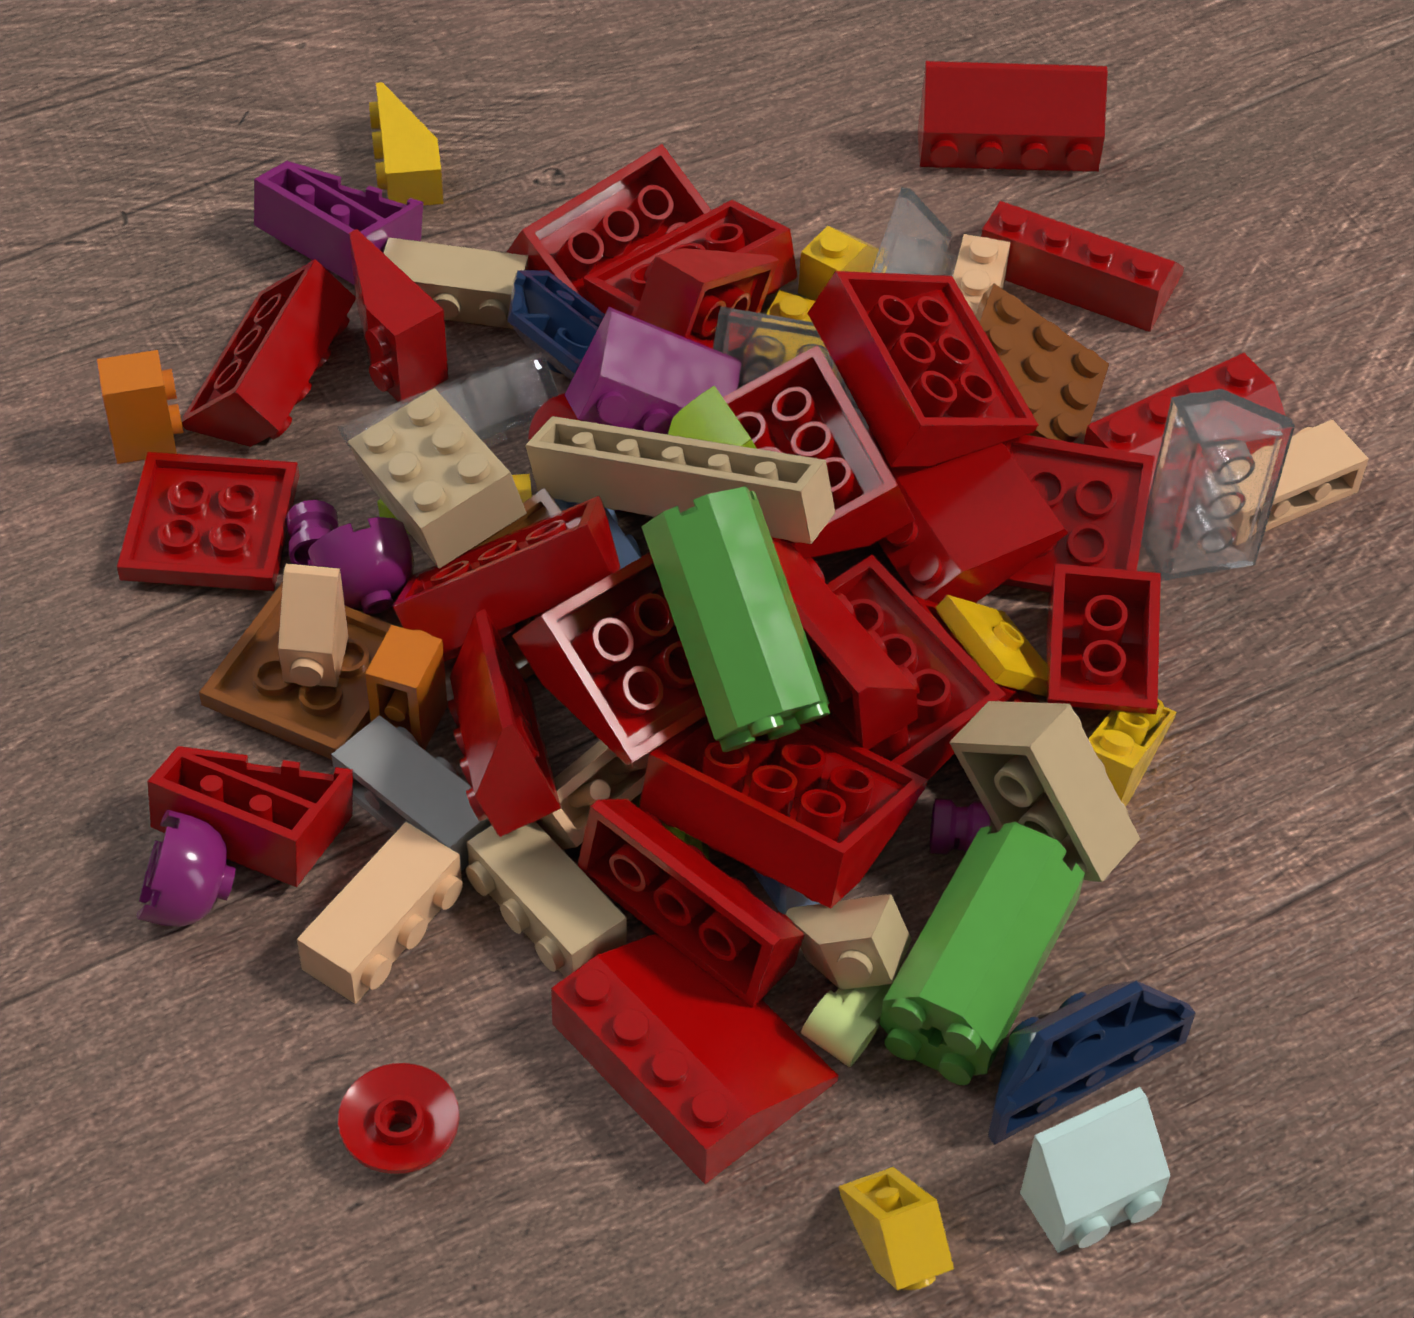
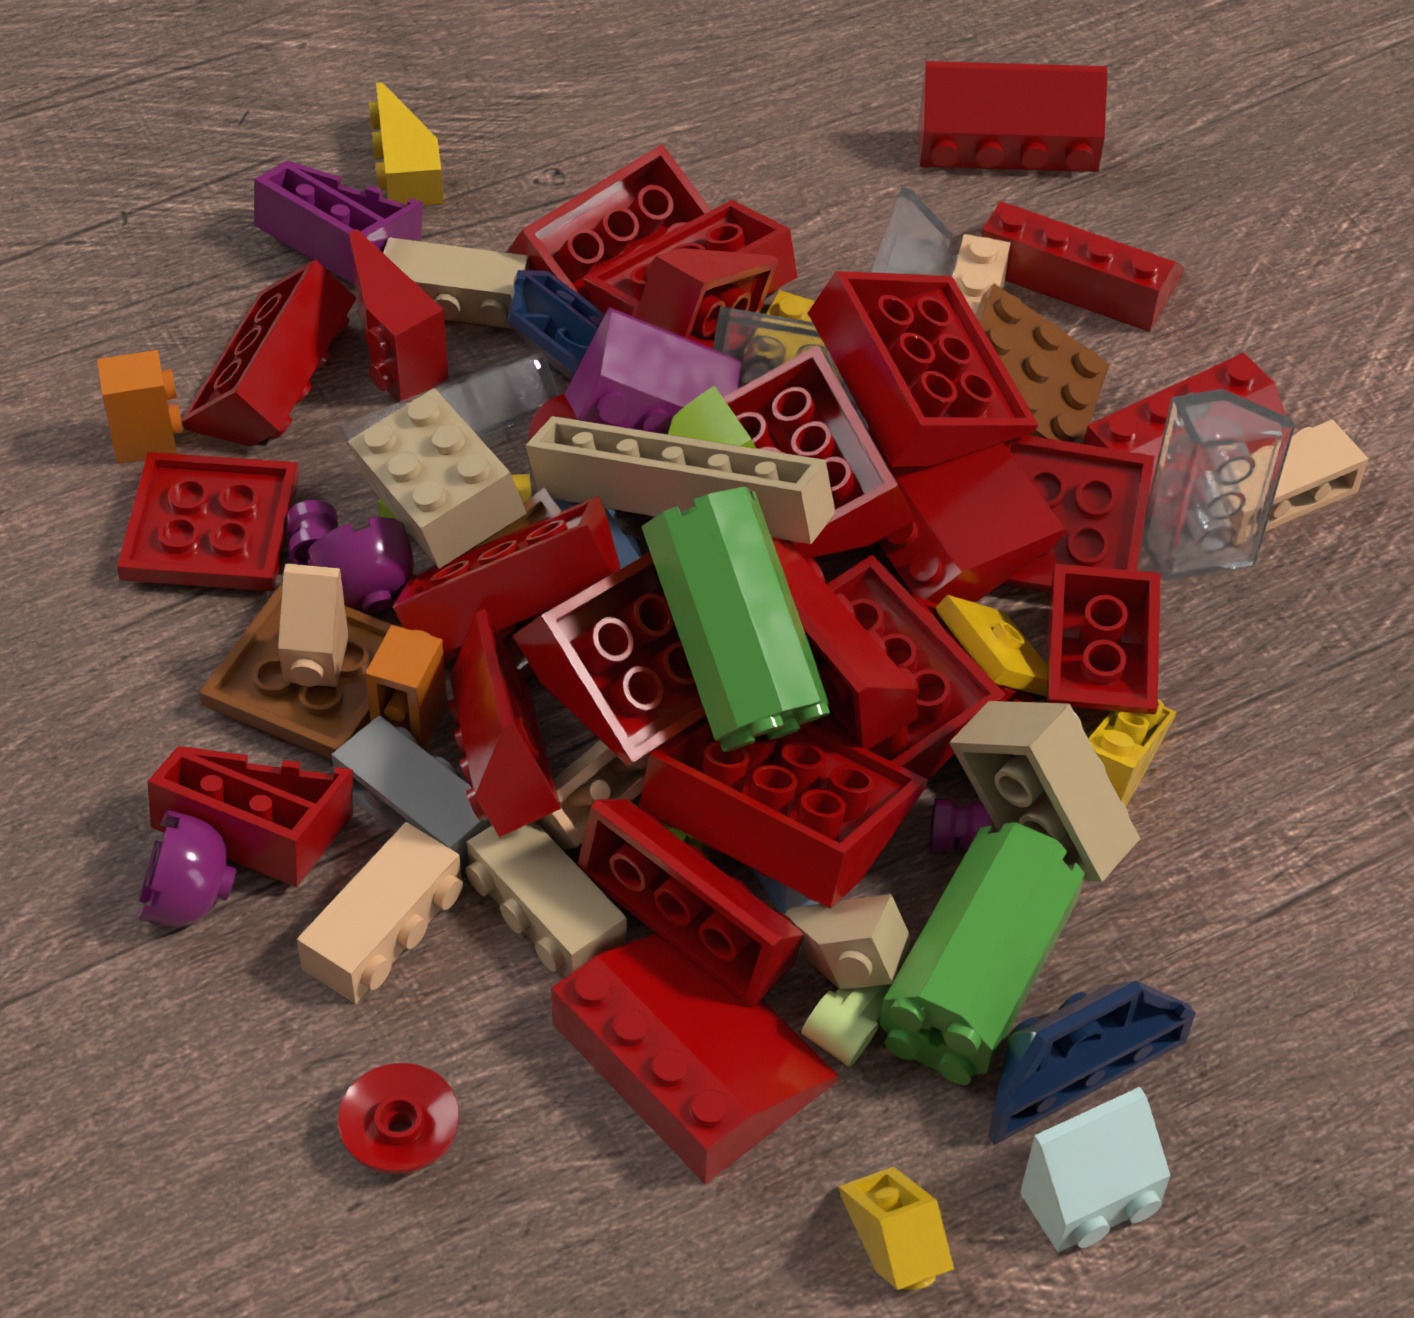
(832, 252): yellow slope -> none

